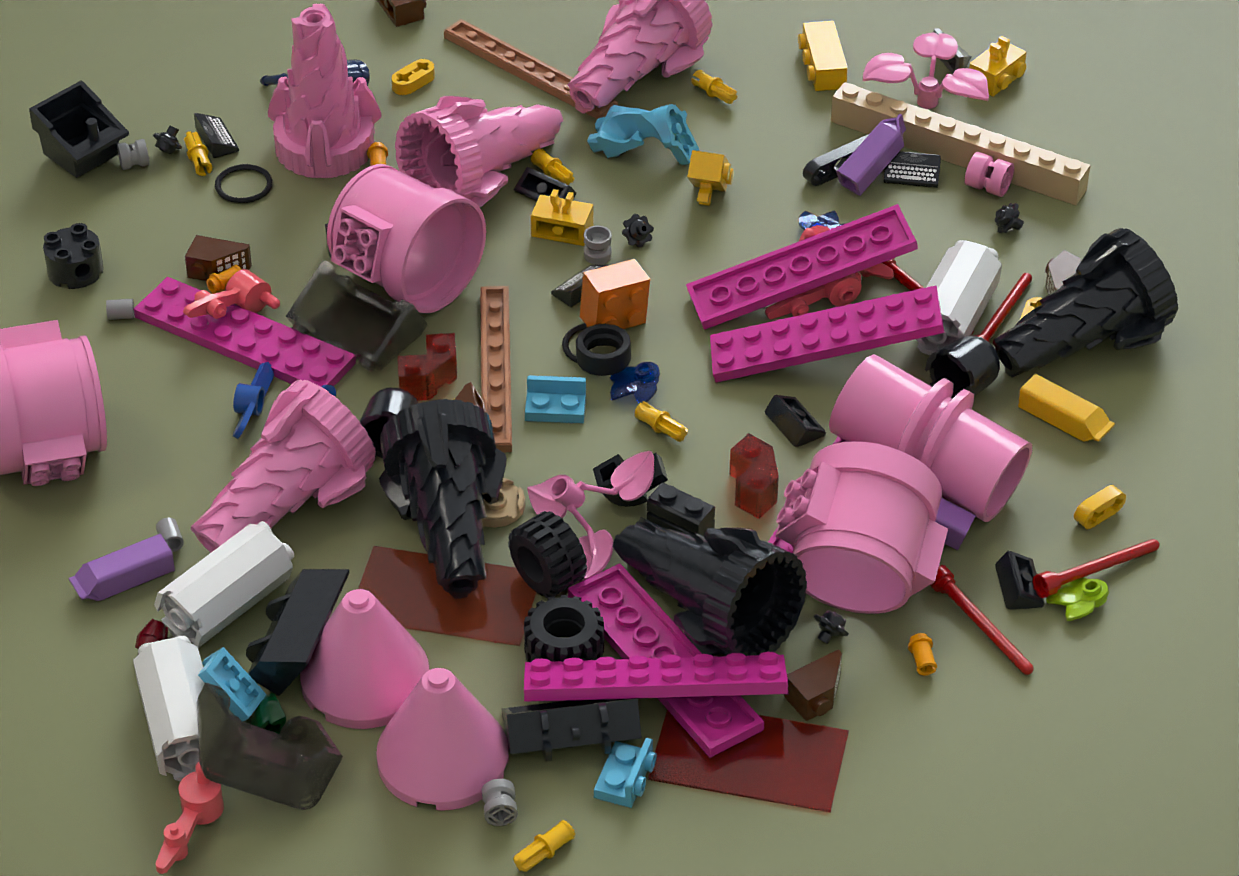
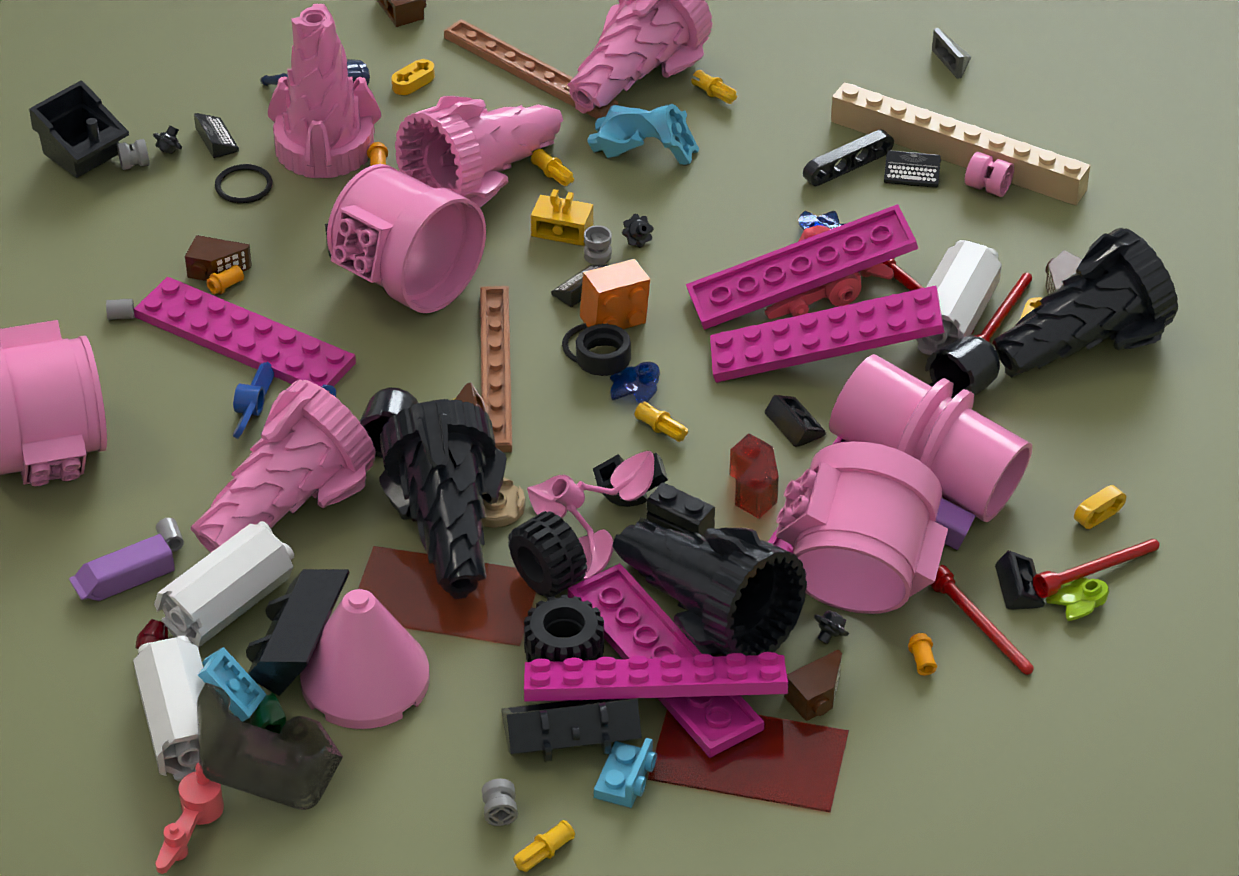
(73, 256): black brick -> none
(197, 153): yellow axle -> none
(242, 289): coral piece -> none
(355, 318): clear smoke windscreen -> none
(426, 373): clear red brick -> none
(441, 745): bright pink cone -> none
(534, 184): black slope -> none
(555, 399): medium azure bracket -> none
(709, 173): yellow brick -> none
(823, 55): brick -> none
(872, 155): medium lavender piece -> none
(963, 82): bright pink plant -> none
(1000, 65): yellow brick -> none
(1008, 218): black plant -> none
(1064, 409): yellow piece -> none

